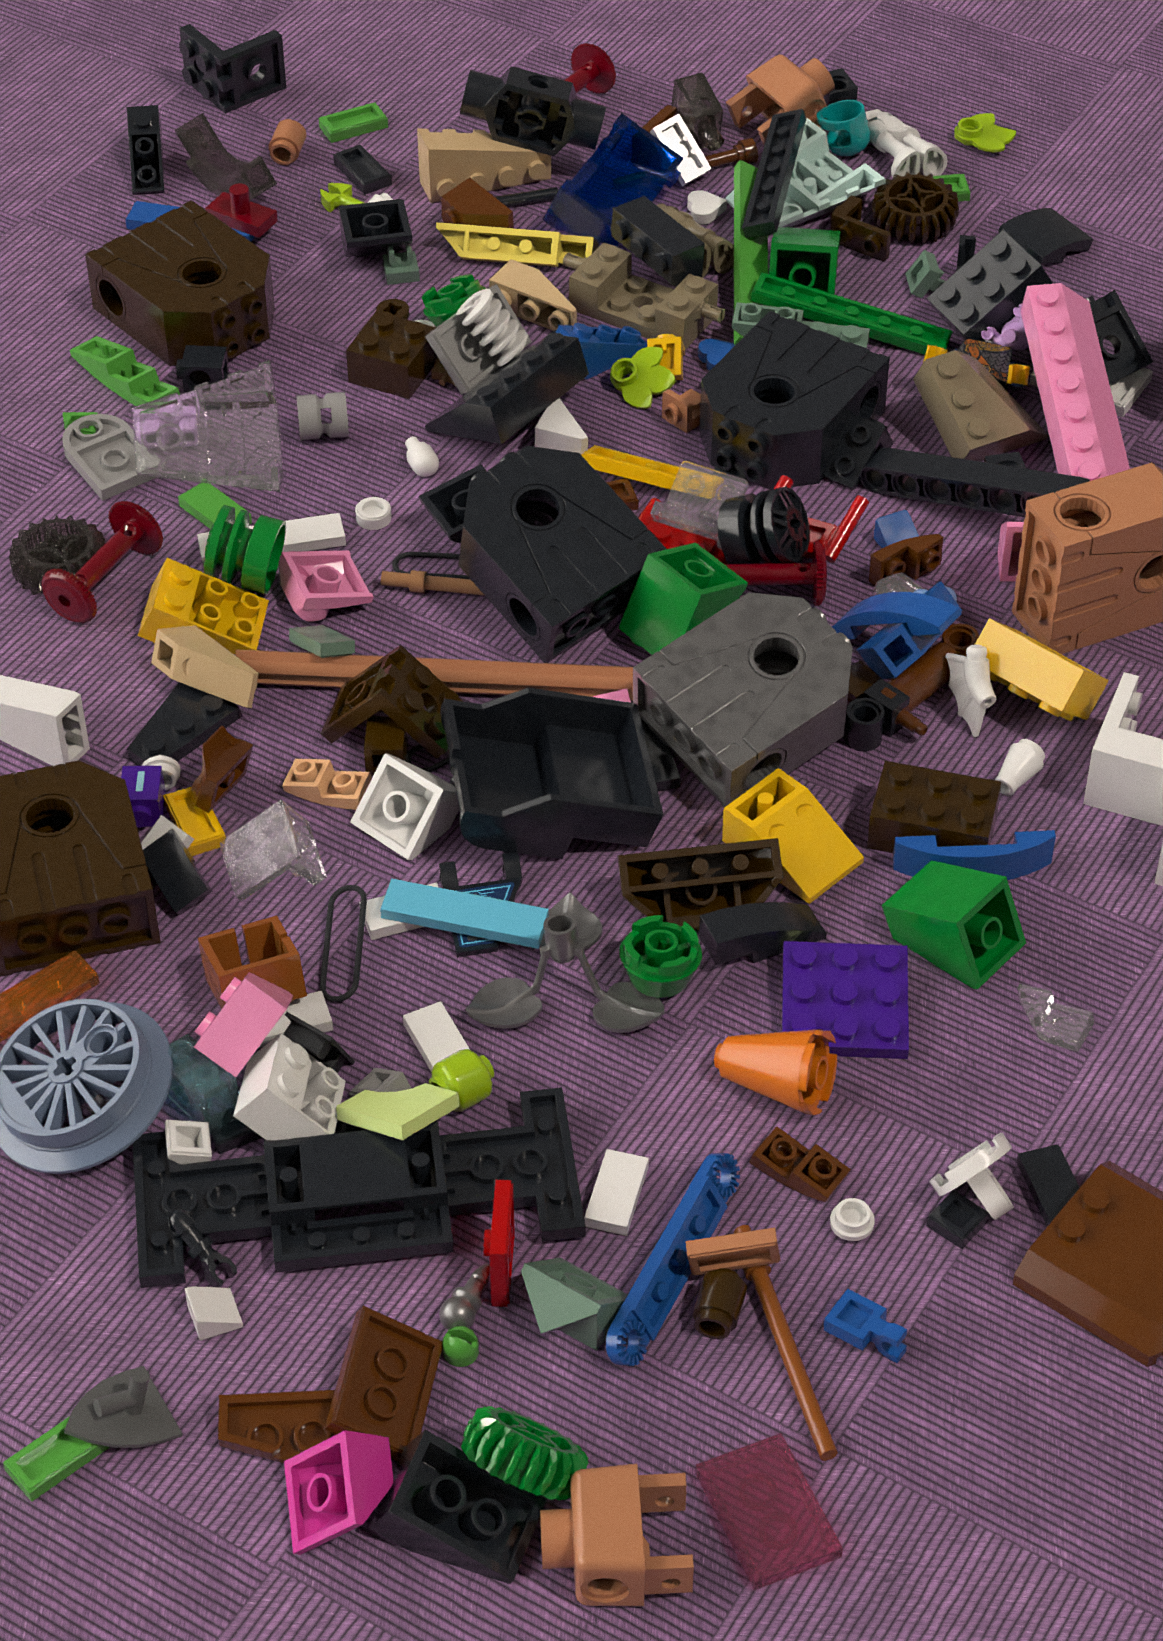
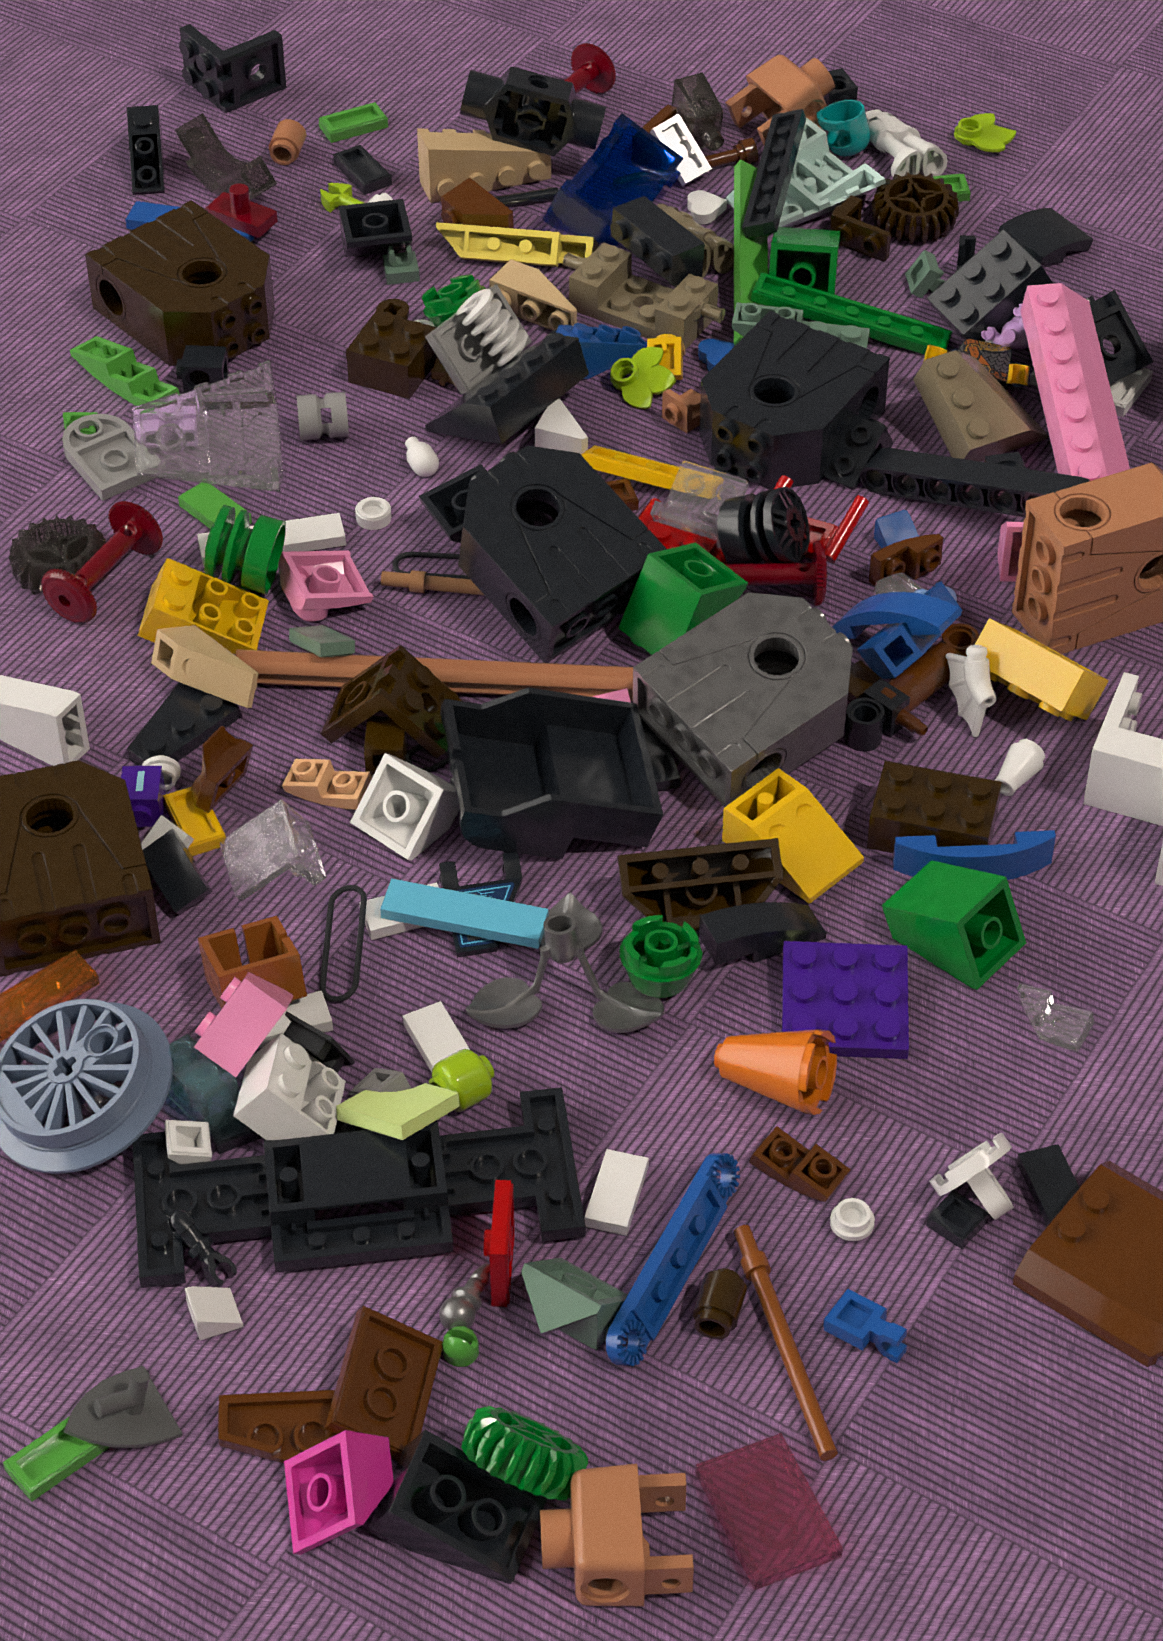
(733, 1251): nougat tile -> none

